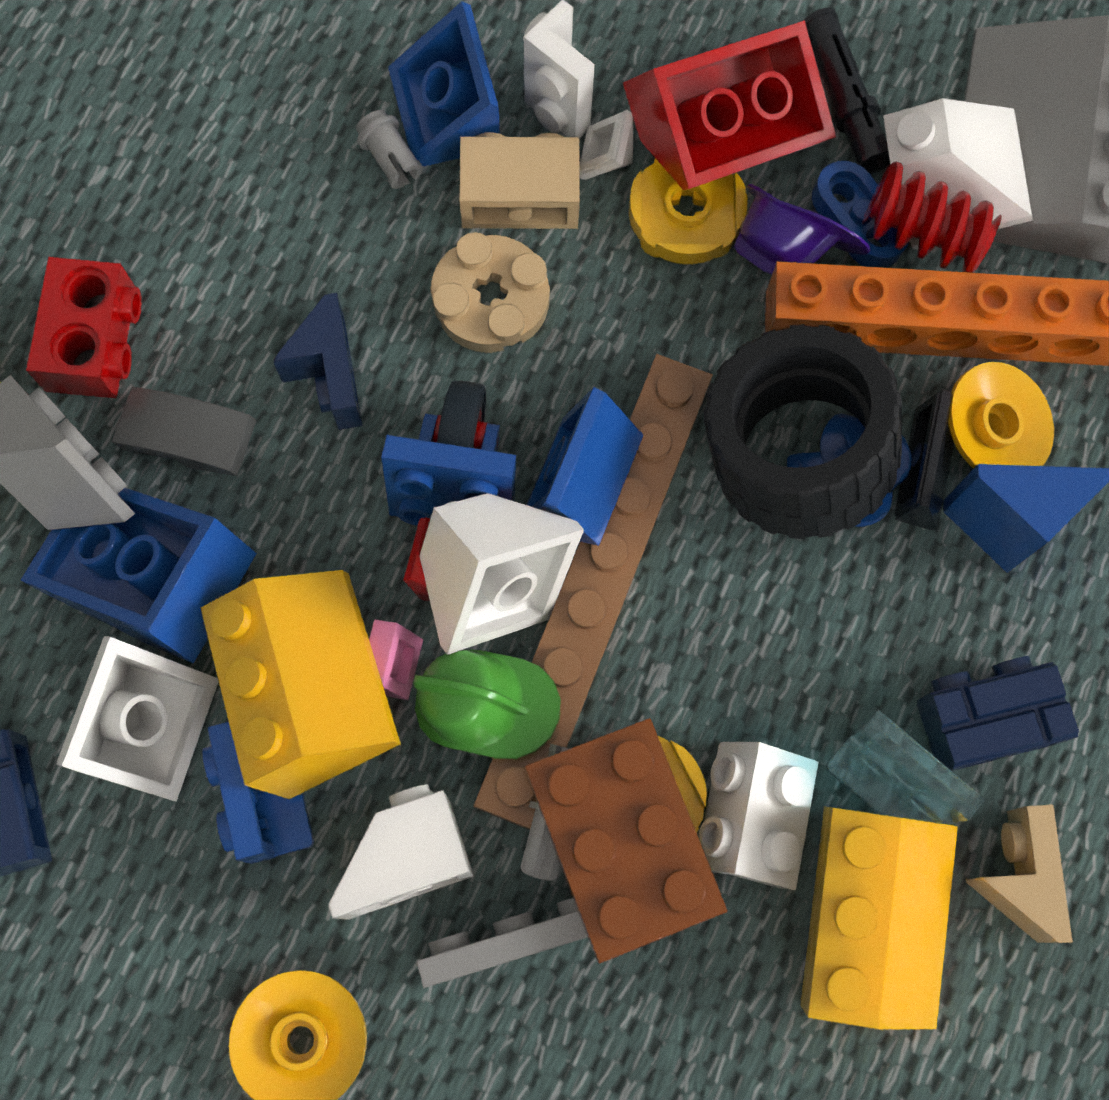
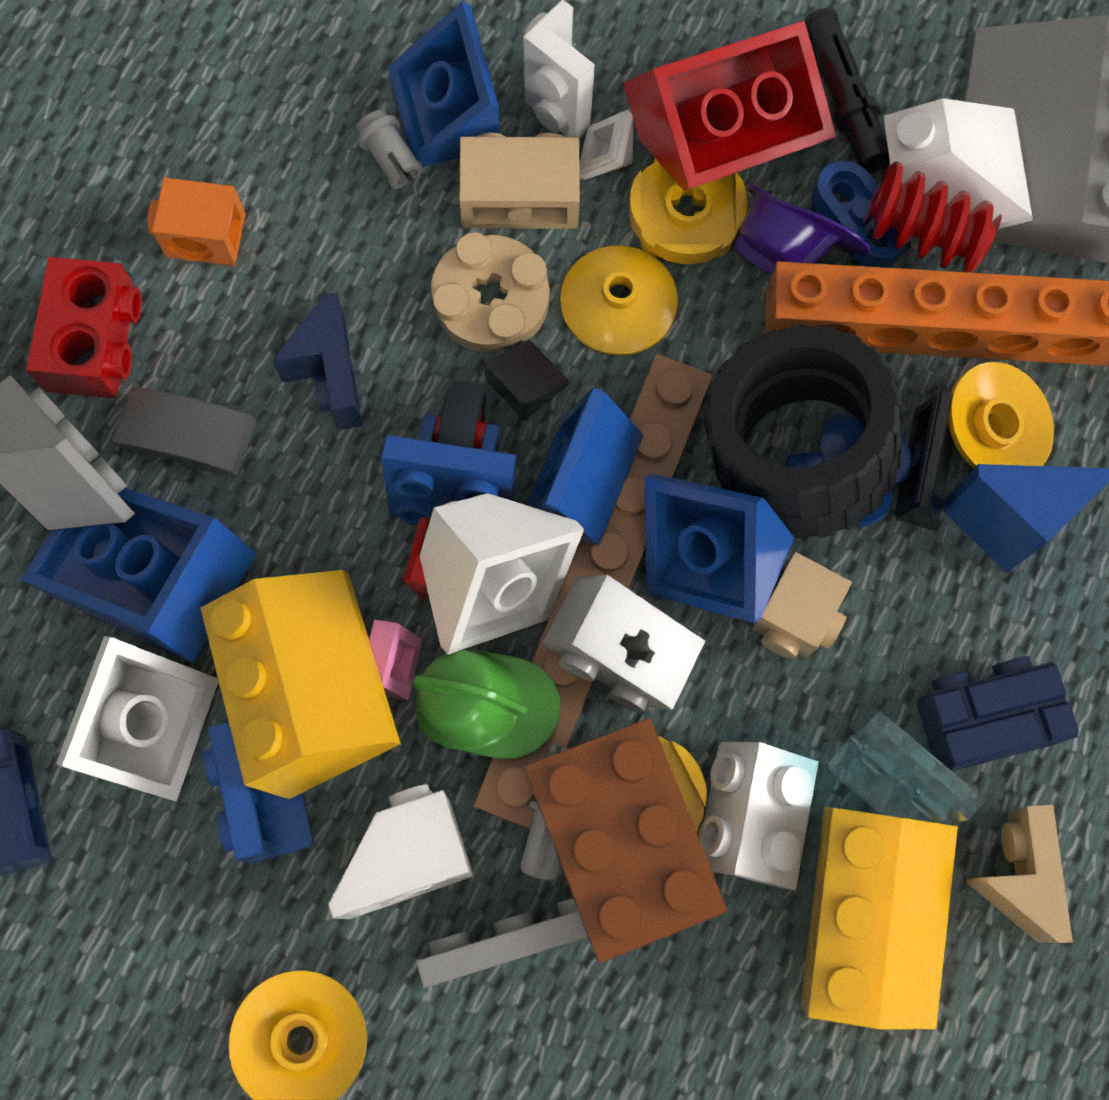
(197, 221): none -> orange brick
(524, 378): none -> black slope
(614, 323): none -> yellow dish
(622, 643): none -> brick
(712, 547): none -> blue slope
(803, 609): none -> tan brick

